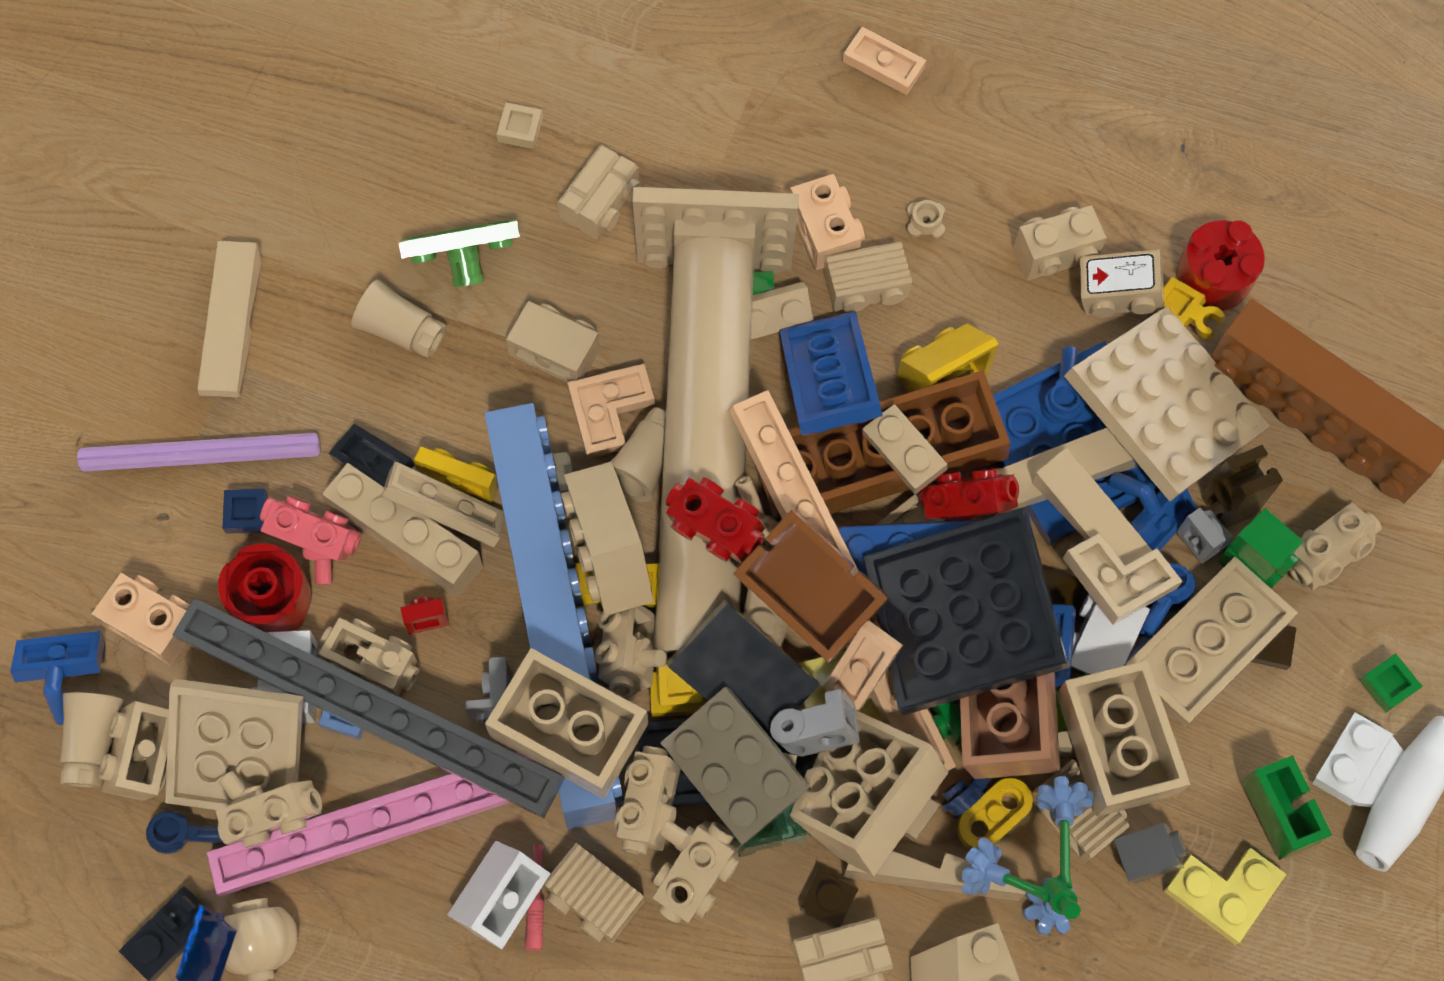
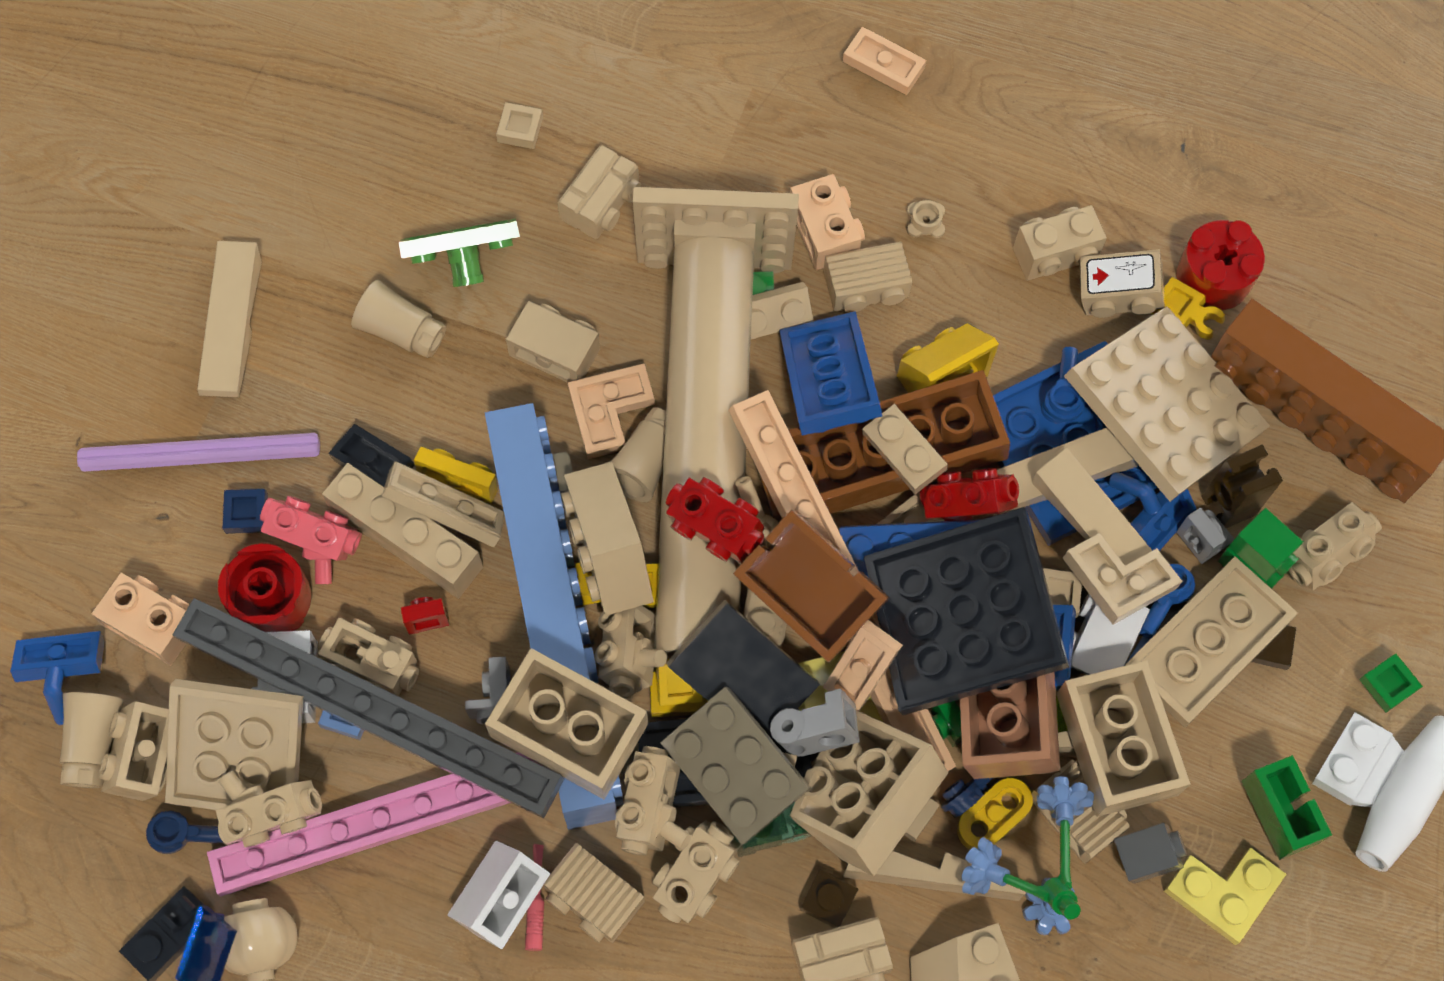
(1064, 588): none -> tan plate

